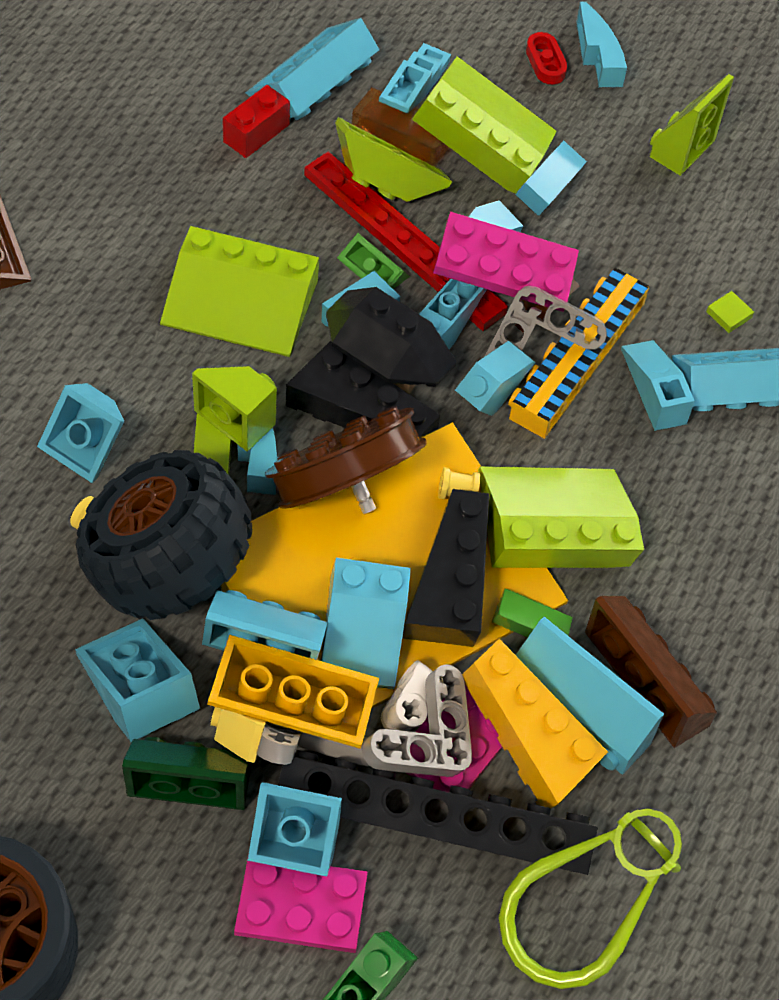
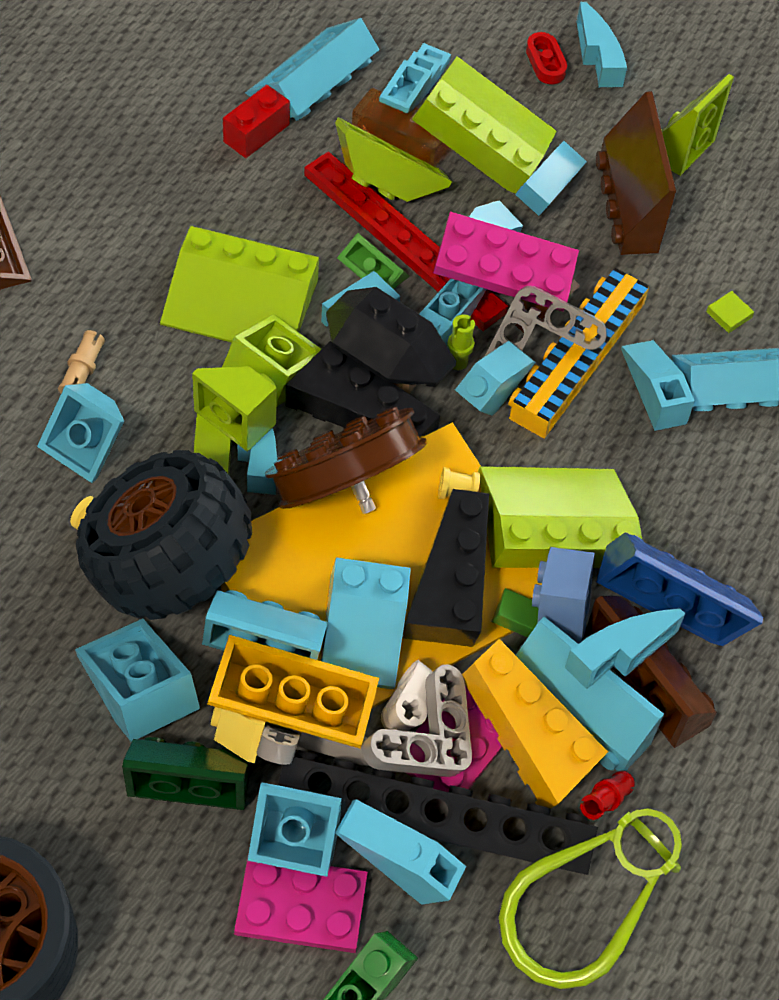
(83, 361): none -> tan pin
(272, 349): none -> lime slope
(402, 854): none -> medium azure slope
(461, 340): none -> lime pin
(565, 590): none -> medium blue slope
(607, 795): none -> red pin
(622, 645): none -> medium azure slope
(637, 179): none -> reddish brown slope
(664, 583): none -> blue slope

